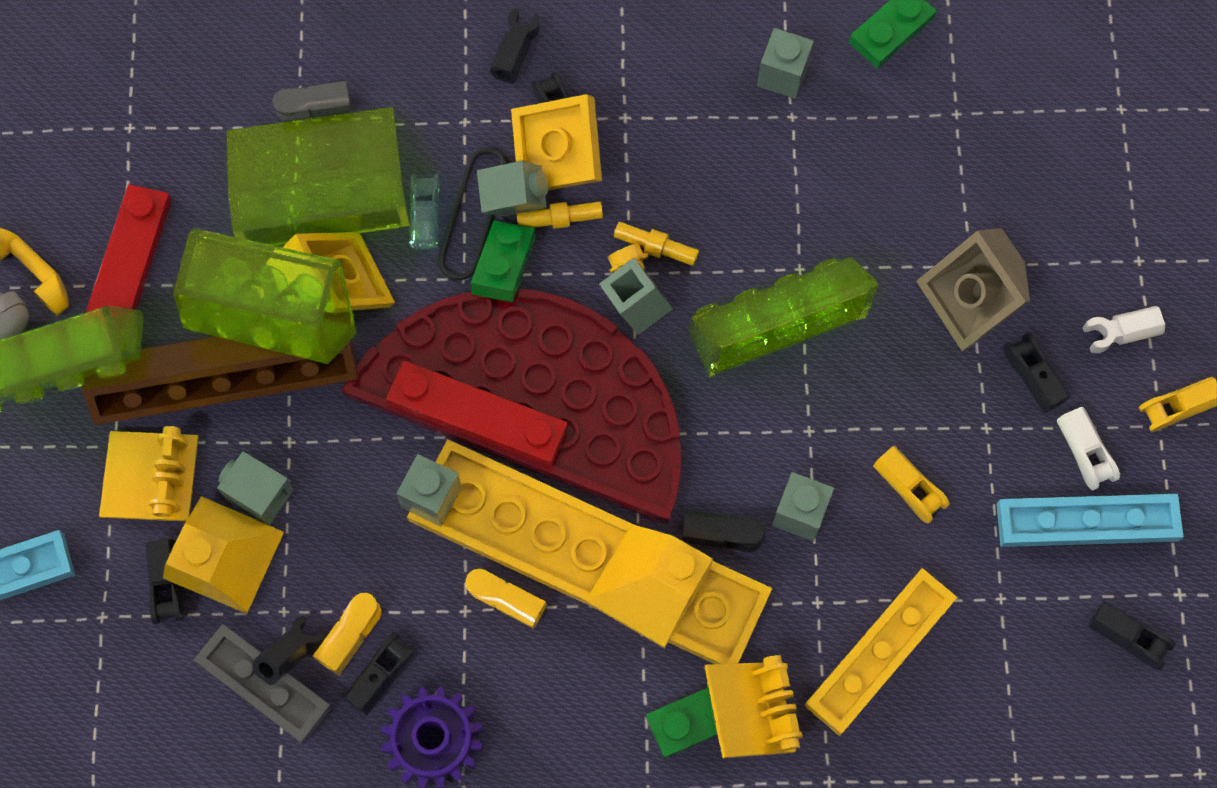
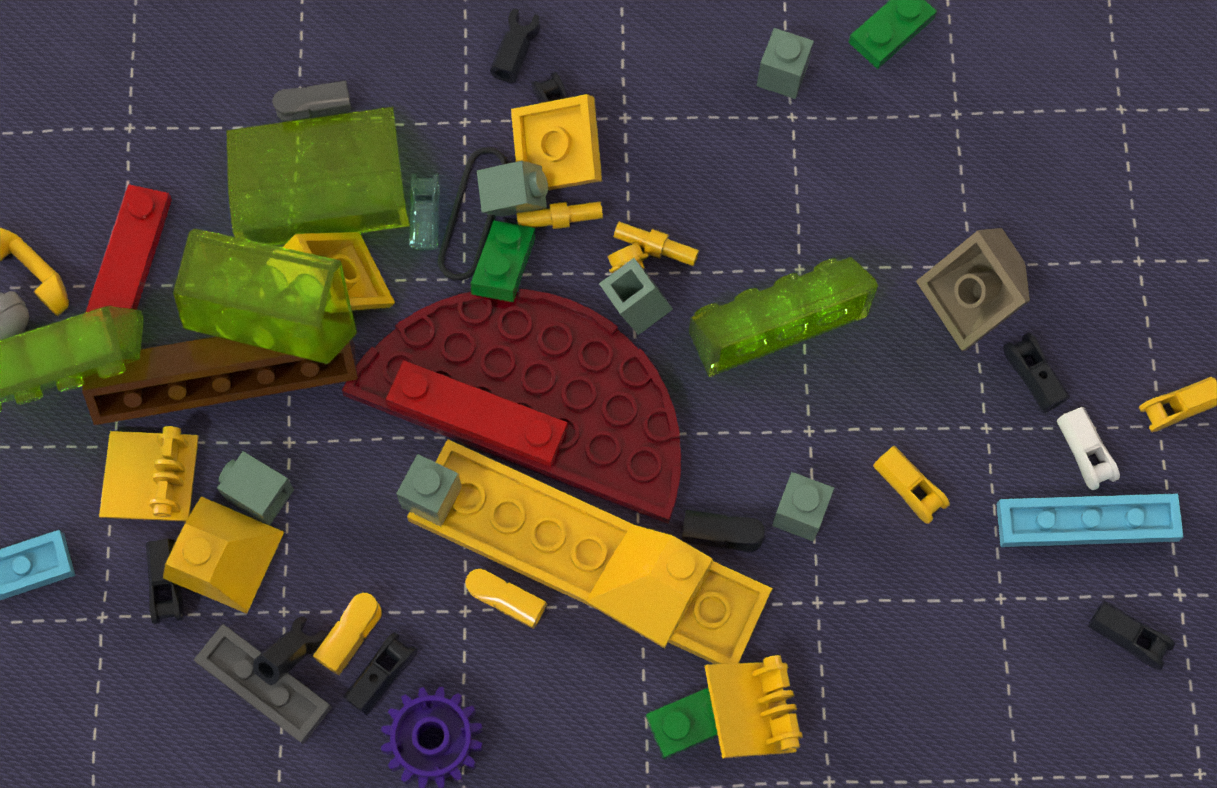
(880, 652): yellow plate -> none
(1126, 328): white bar -> none

